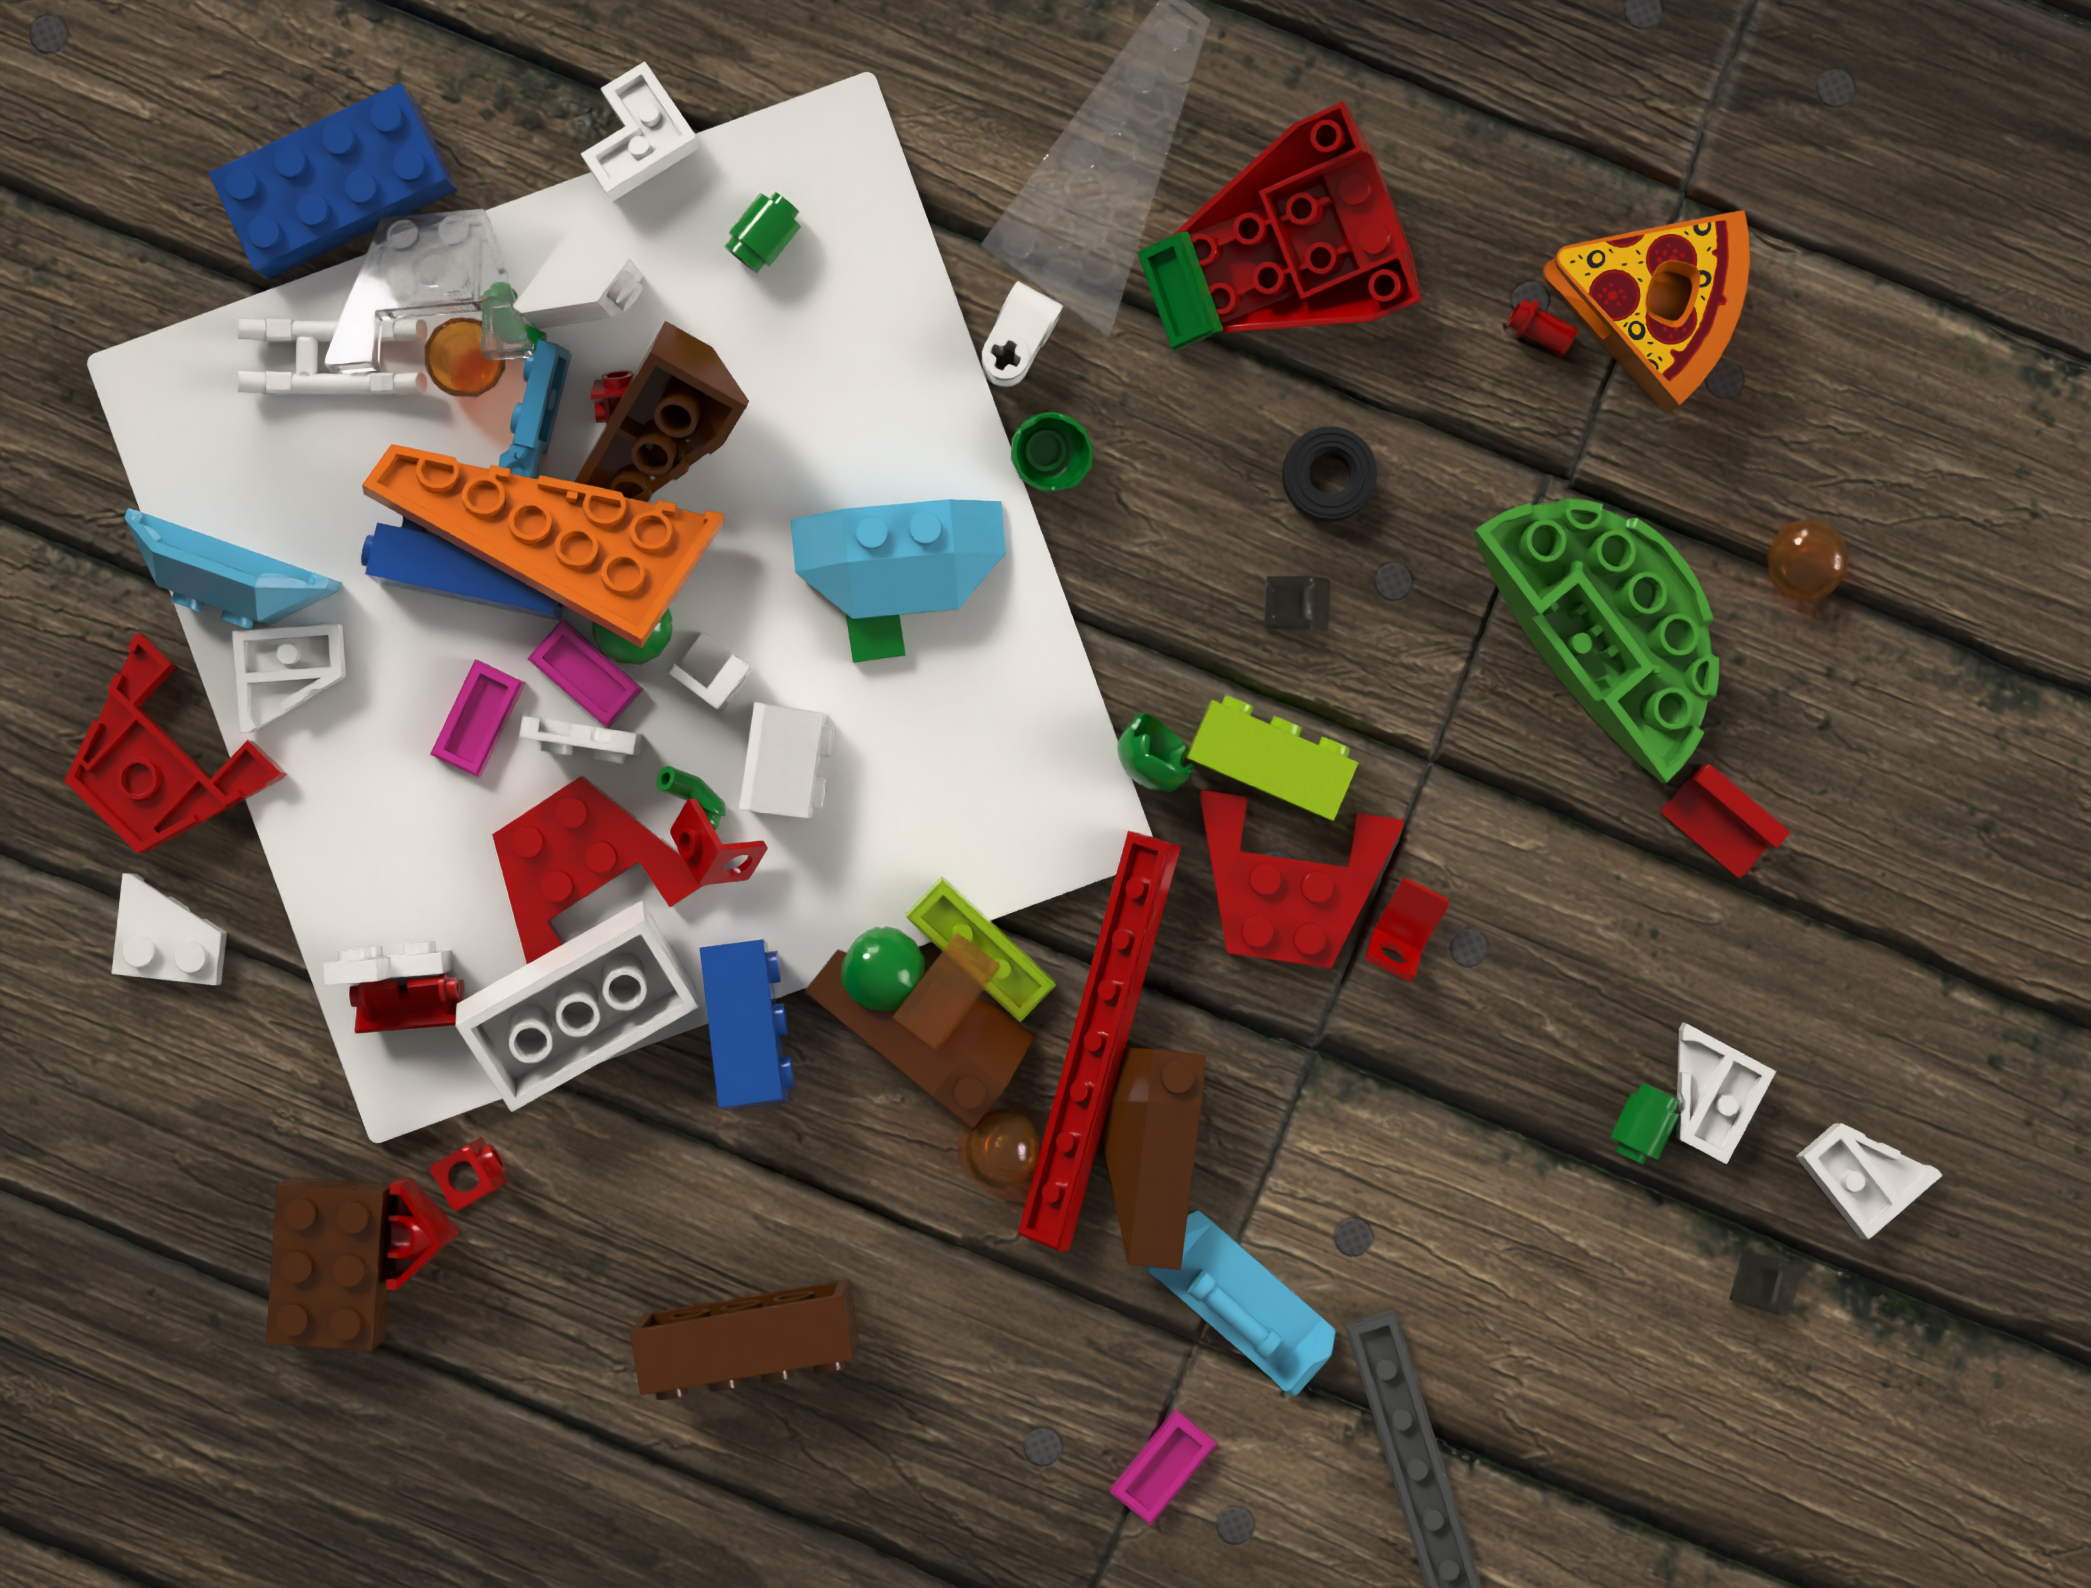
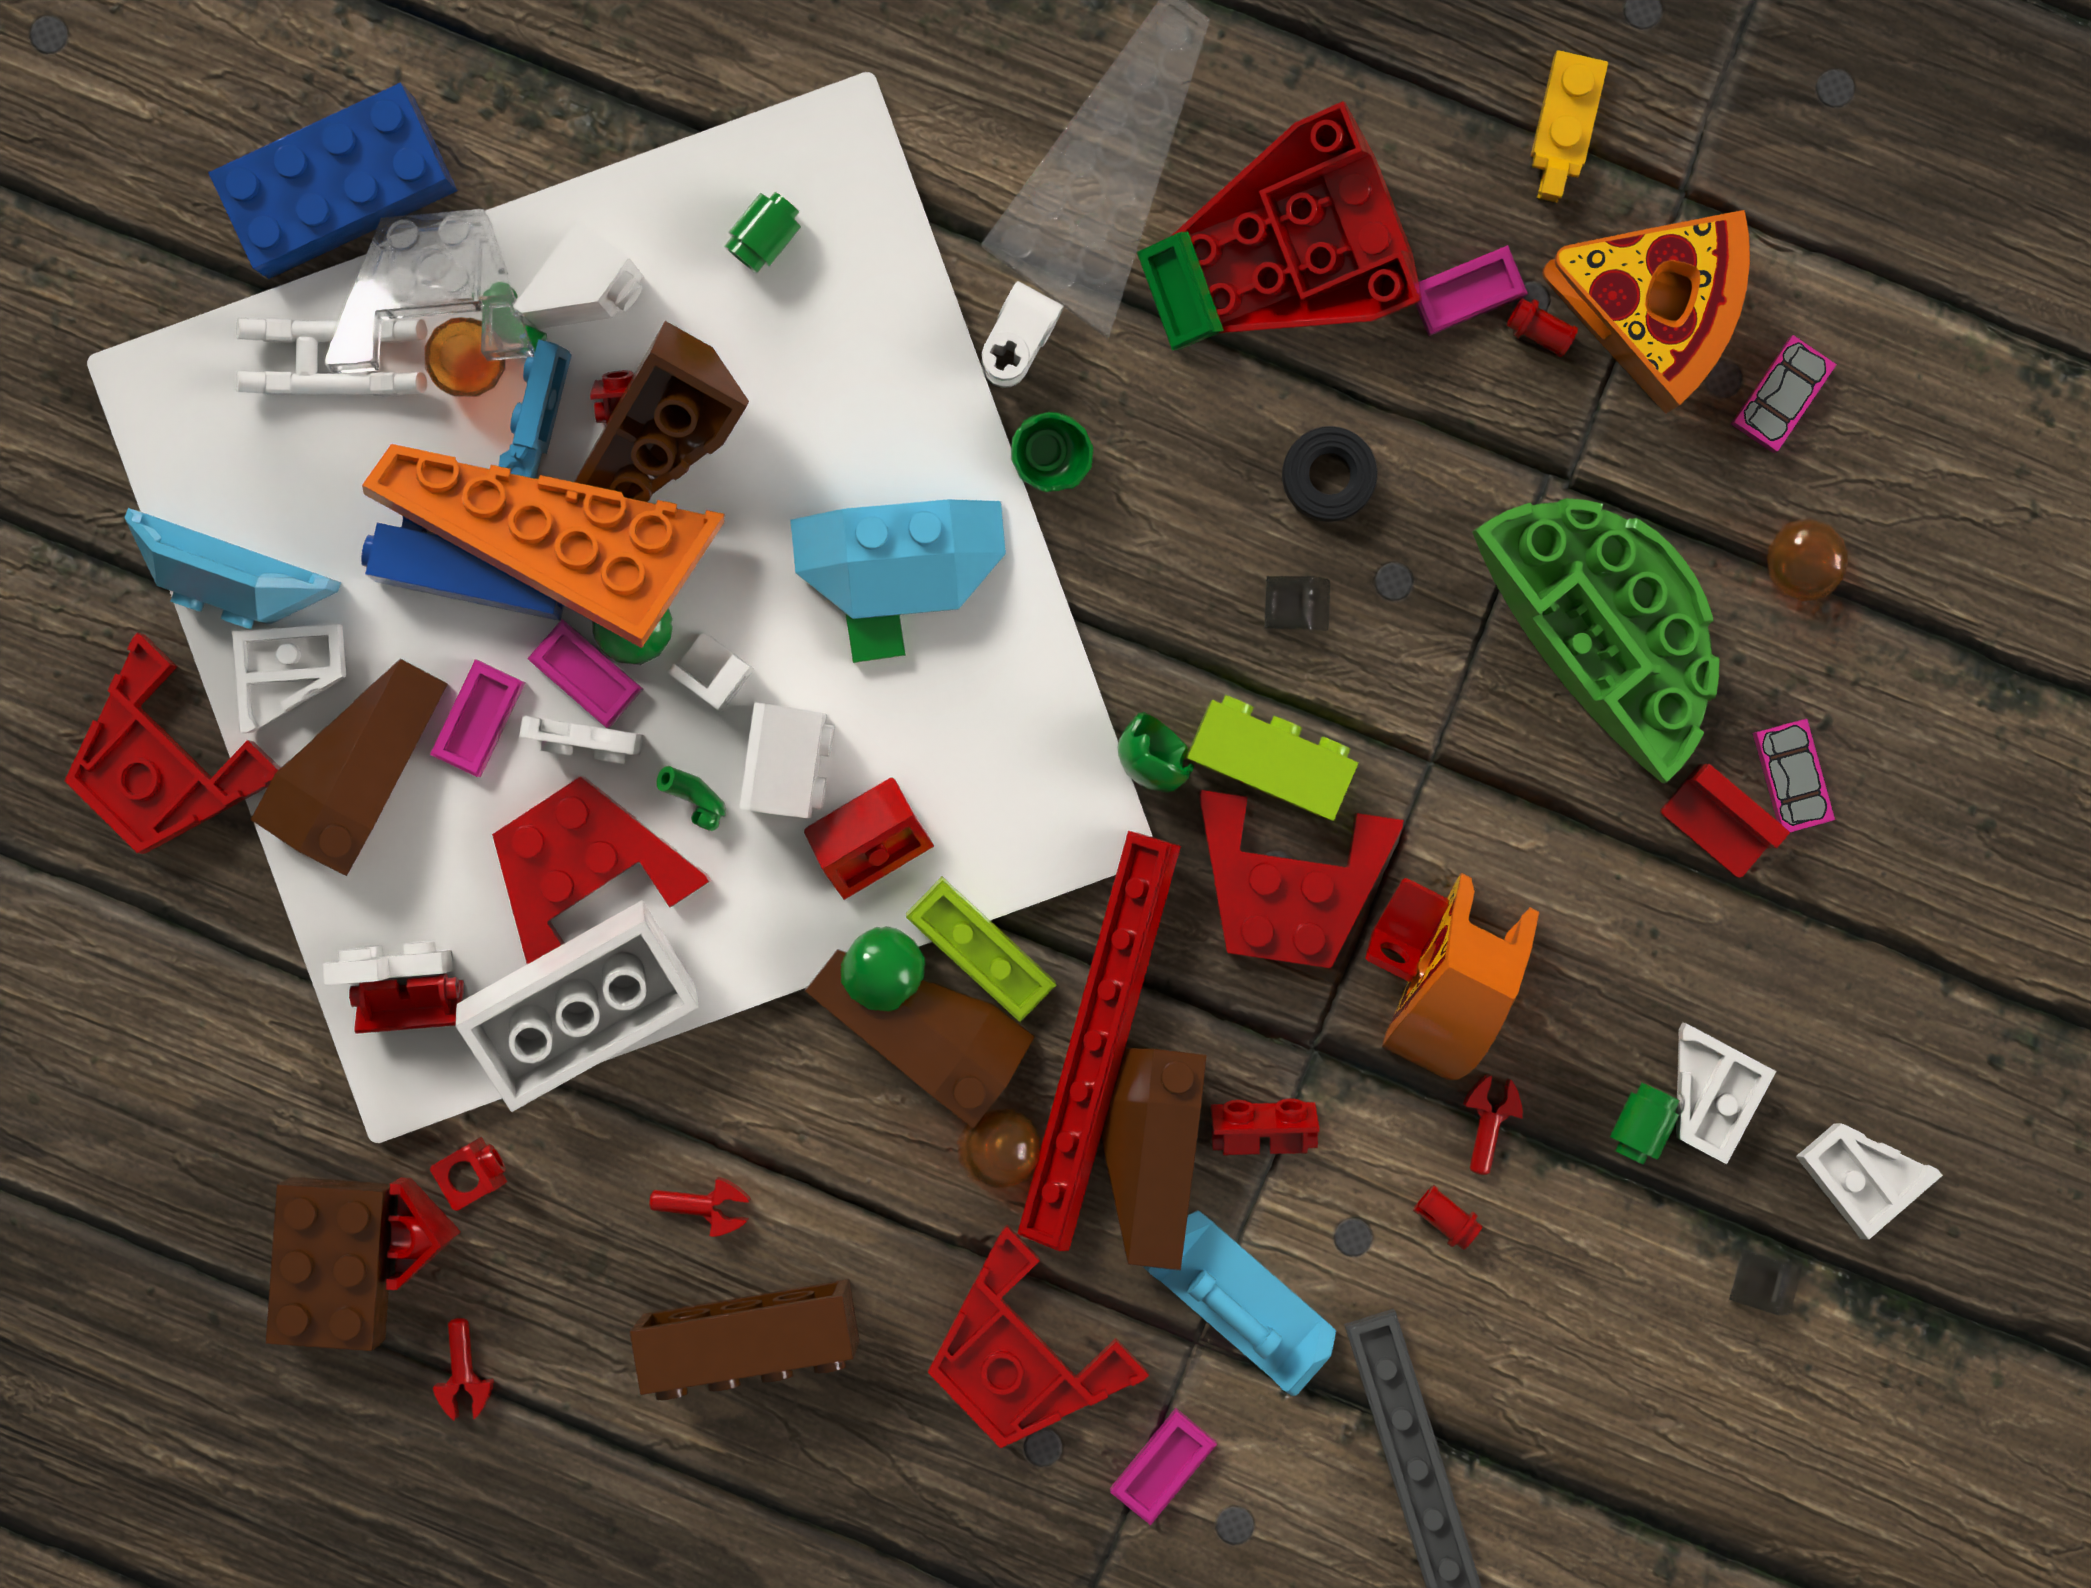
(164, 938): white wing -> none
(342, 779): none -> reddish brown wedge
(462, 1373): none -> red bar
(651, 138): white plate -> none
(704, 1205): none -> red bar
(705, 852): red bracket -> none
(746, 1025): blue wedge -> none
(867, 838): none -> red panel
(946, 992): clear orange tile -> none
(1005, 1370): none -> red wing
(1288, 1124): none -> red hinge
(1448, 1218): none -> red pin
(1460, 989): none -> orange piece
(1469, 290): none -> dark pink tile
(1490, 1120): none -> red bar
(1566, 120): none -> yellow hinge
(1783, 394): none -> tile
(1794, 775): none -> tile

